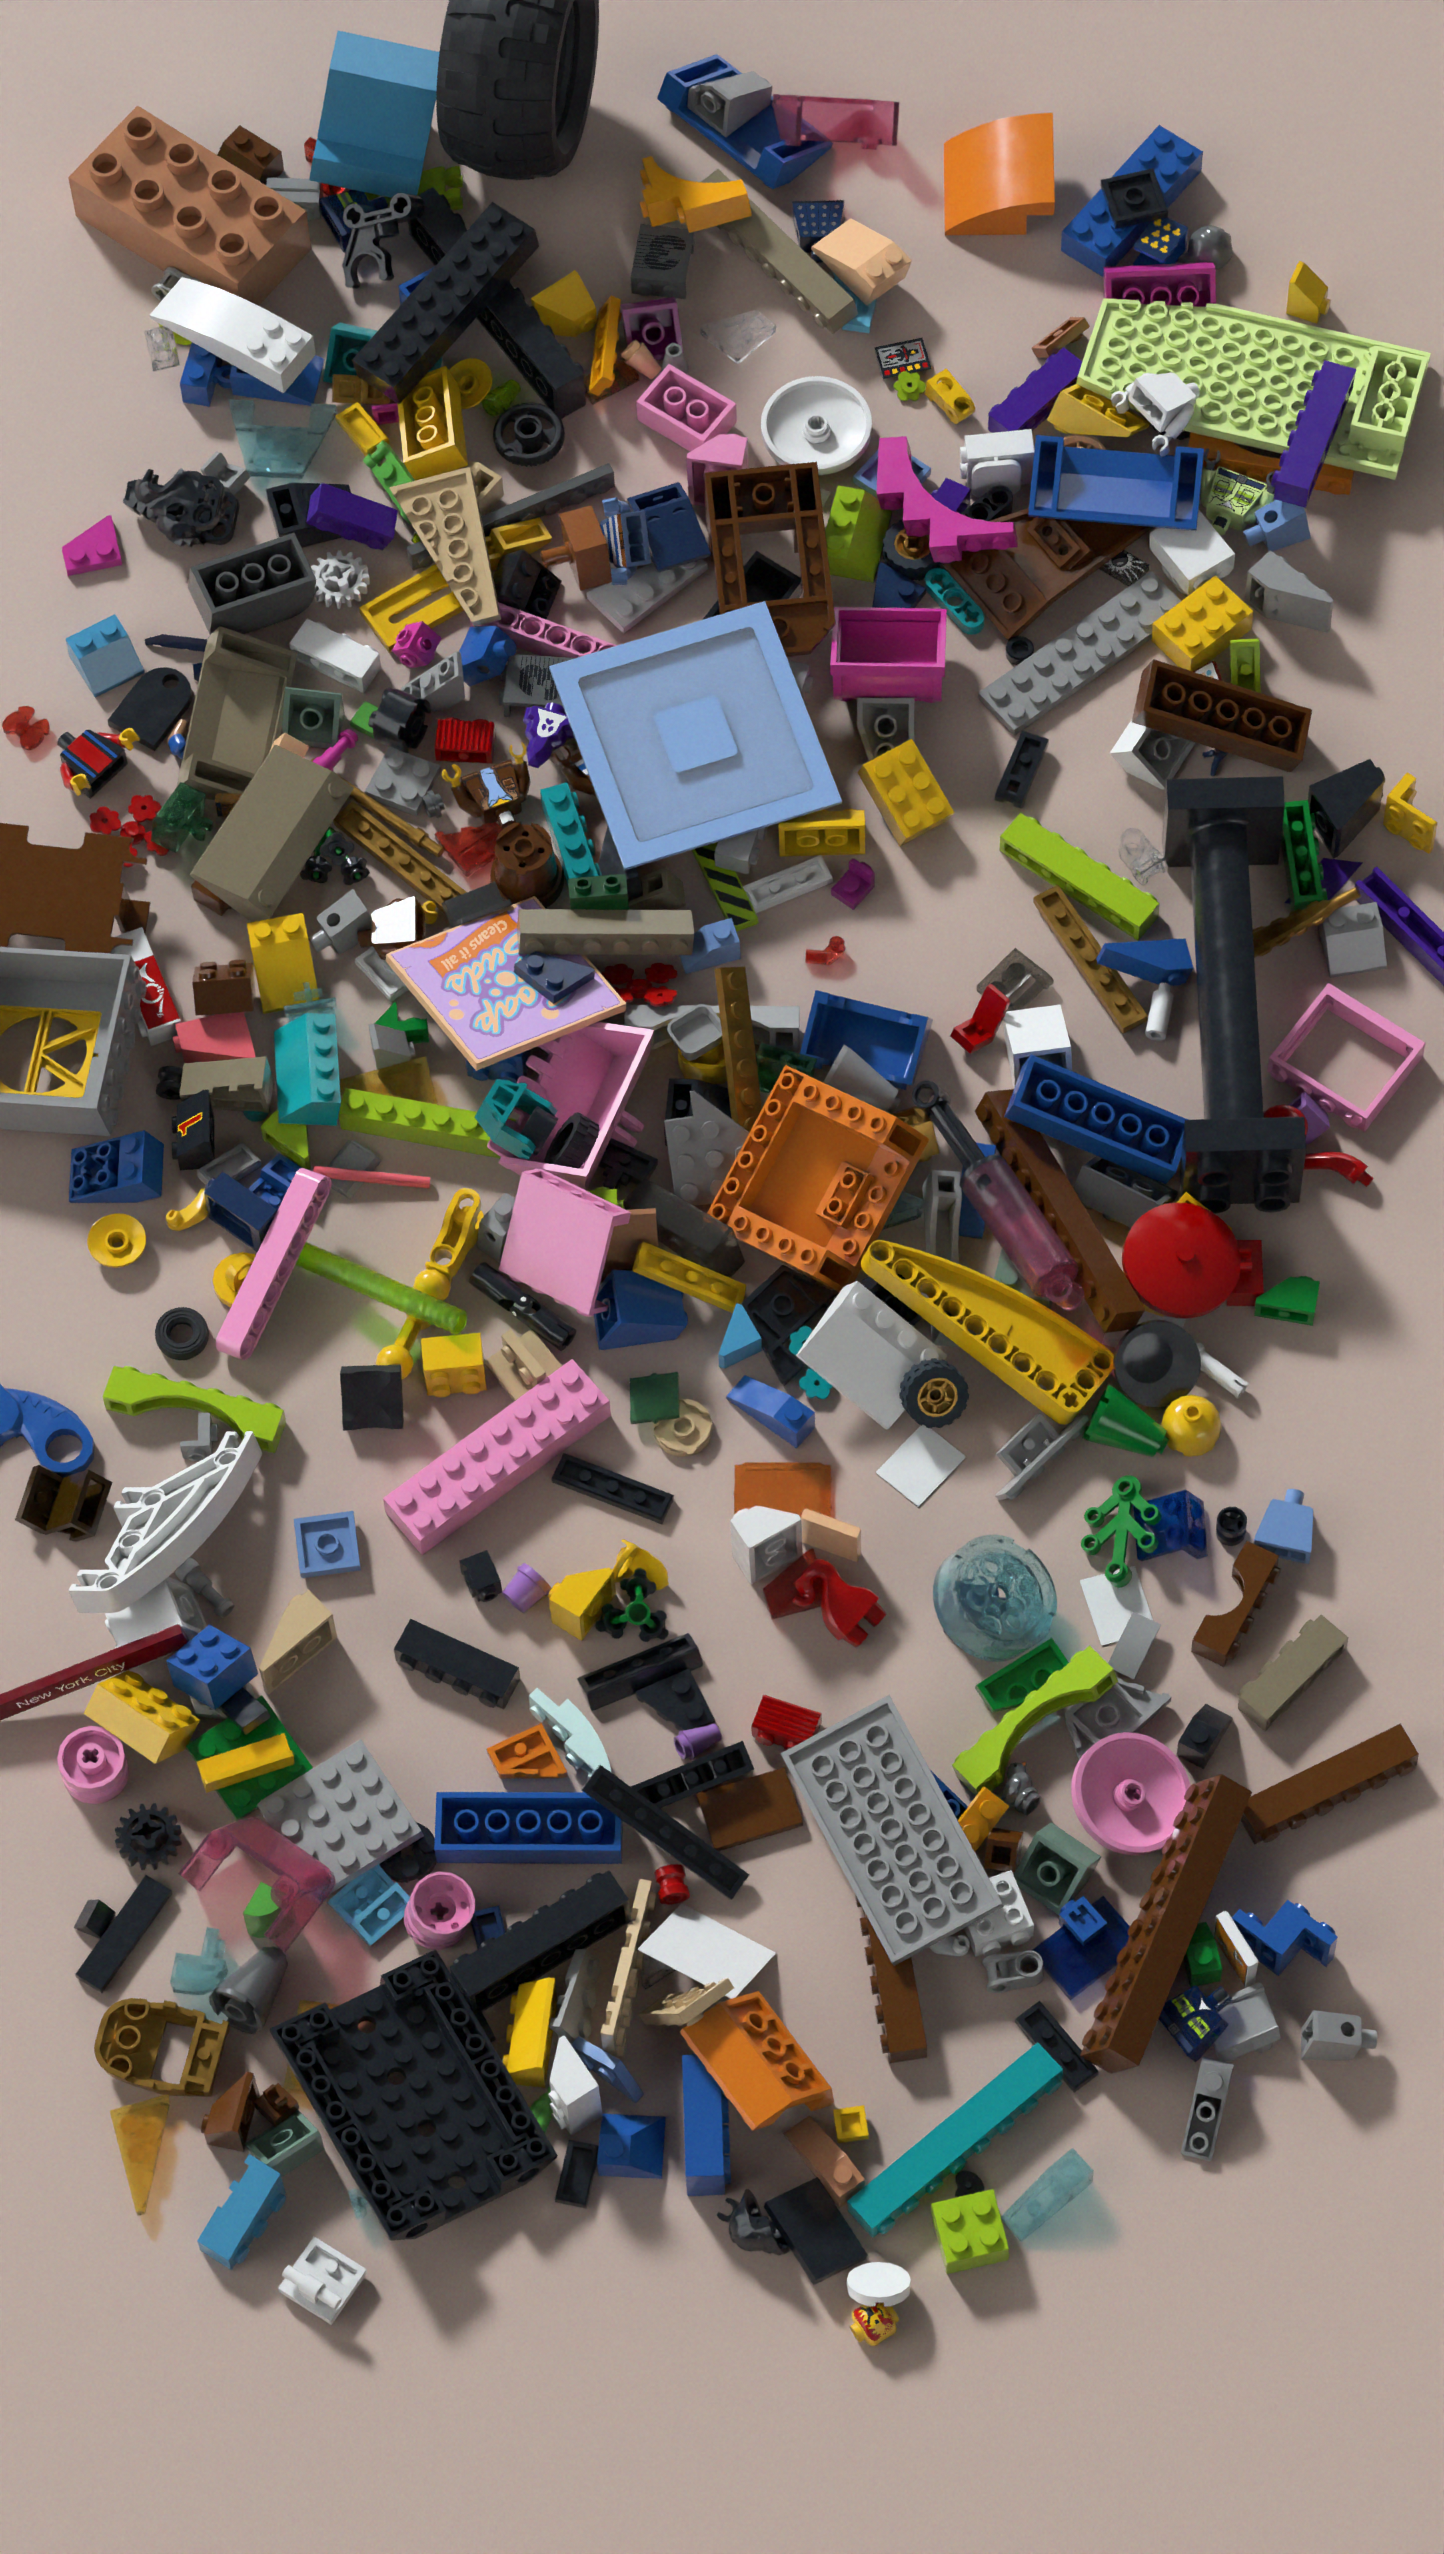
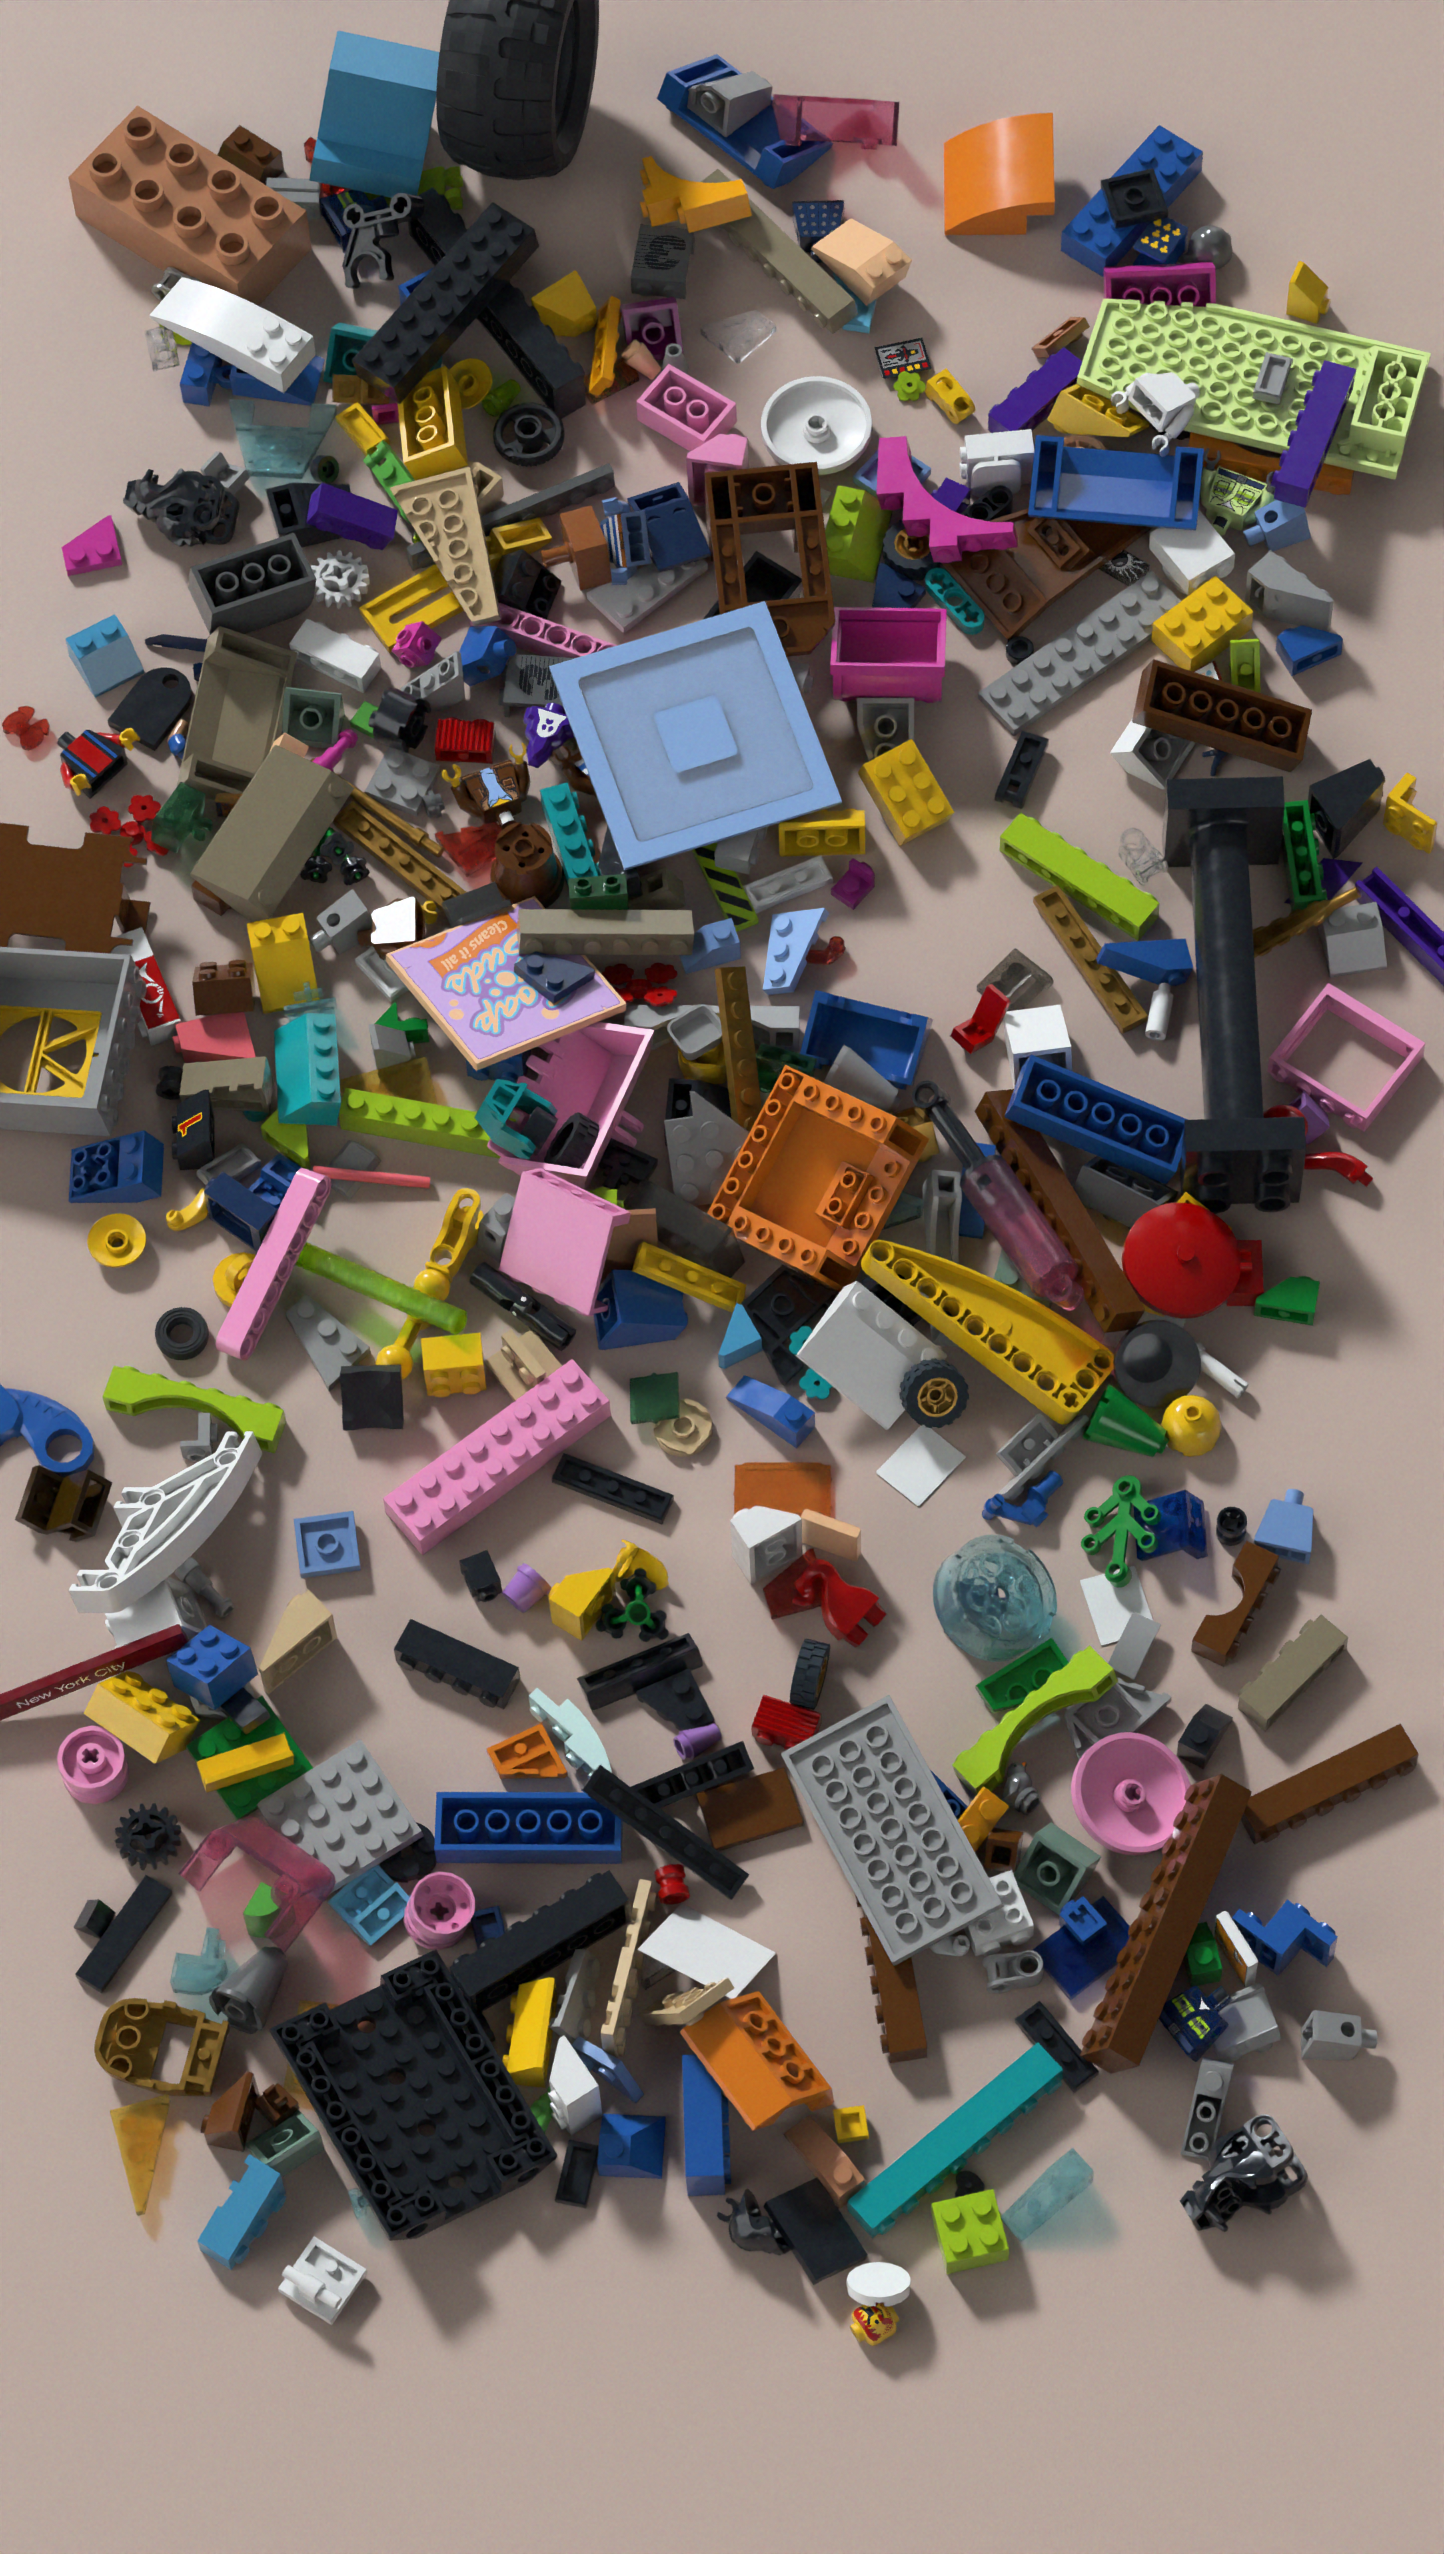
(324, 469): none -> black tile
(325, 1340): none -> light grey wing
(788, 946): none -> light blue wing
(809, 1673): none -> black wheel
(1032, 1510): none -> blue pin
(1244, 2175): none -> black animal
(1272, 378): none -> light grey tile
(1306, 648): none -> blue slope

